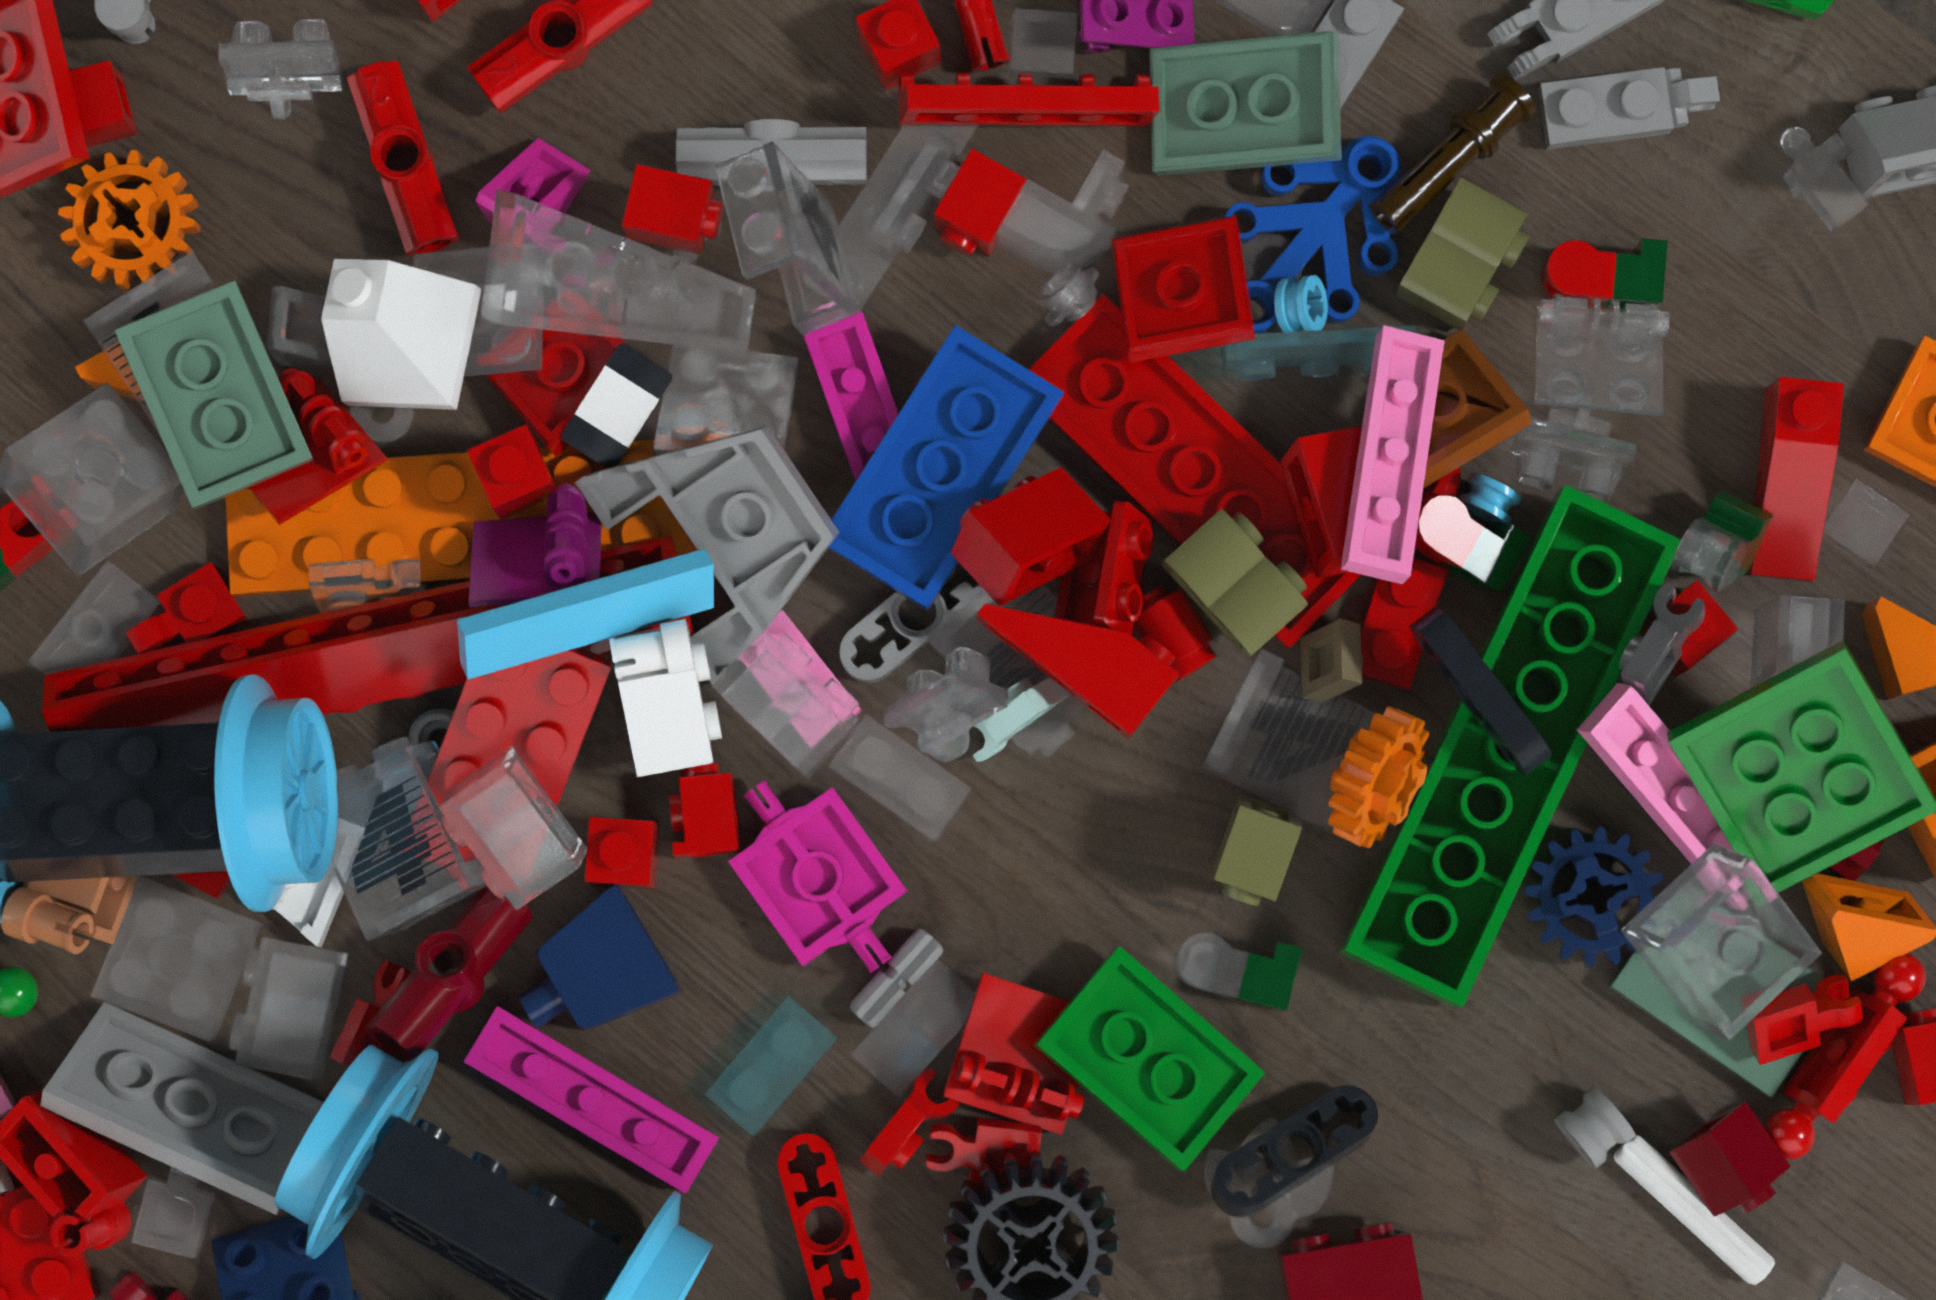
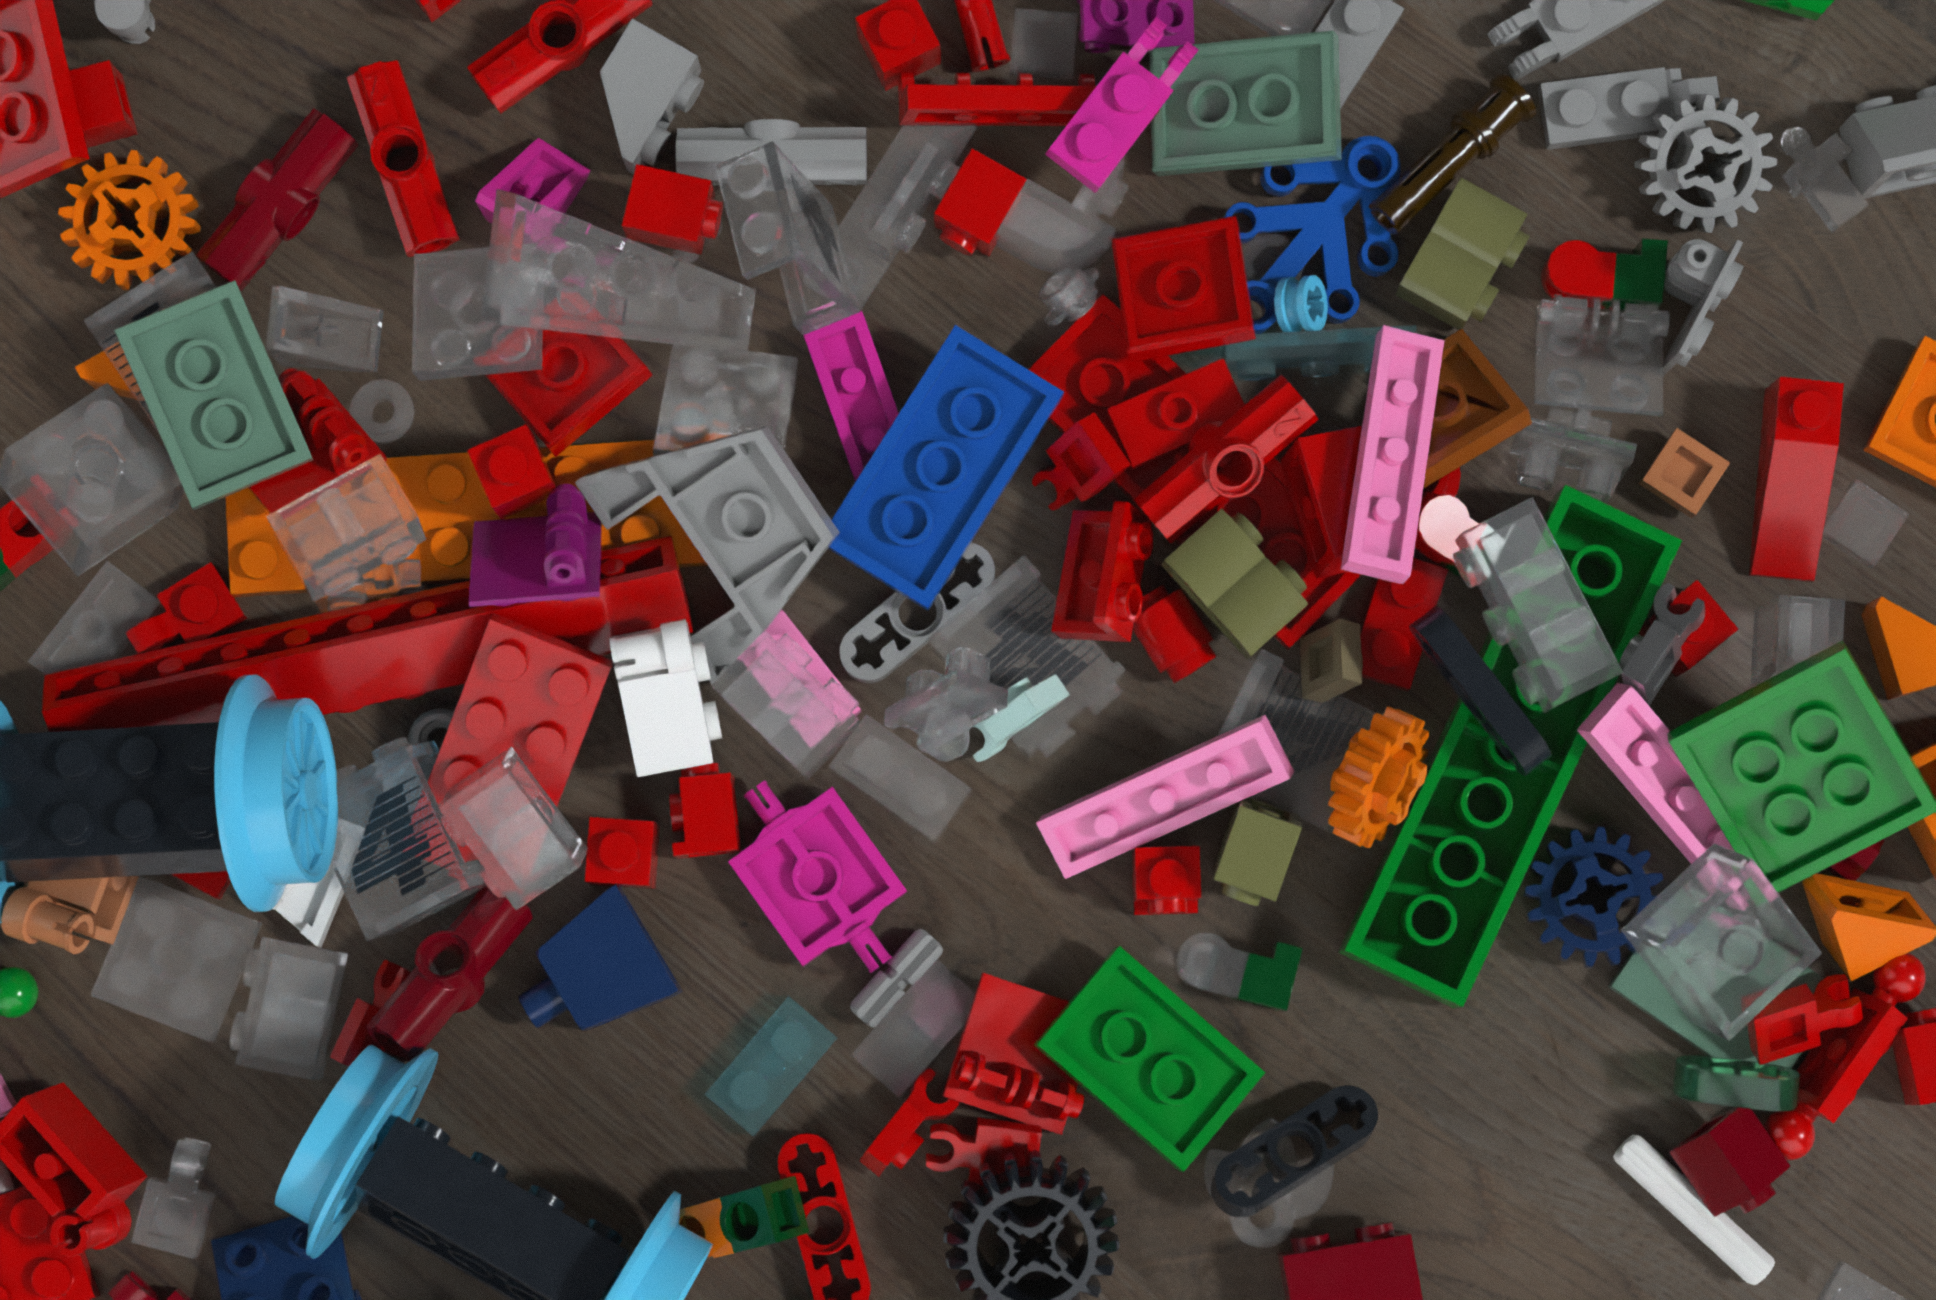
(181, 1105): light grey plate -> none
(277, 199): none -> dark red piece
(280, 69): clear hips -> none
(347, 528): none -> clear brick
(398, 334): white slope -> none
(585, 613): medium azure tile -> none
(591, 1099): dark pink plate -> none
(616, 406): sticker -> none
(645, 88): none -> light grey slope
(748, 1218): none -> dark green leg
(1029, 535): red brick -> none
(1084, 462): none -> red plate
(1094, 664): red slope -> none
(1117, 111): none -> dark pink hinge
(1165, 796): none -> bright pink plate
(1166, 880): none -> red brick
(1173, 412): none -> red plate
(1256, 436): none -> red piece
(1489, 499): medium azure bush -> none
(1535, 606): none -> clear brick
(1594, 1127): light grey wheel -> none
(1684, 473): none -> nougat plate
(1693, 138): none -> light grey gear
(1701, 278): none -> light grey hinge
(1722, 541): leg -> none
(1736, 1083): none -> clear green beam

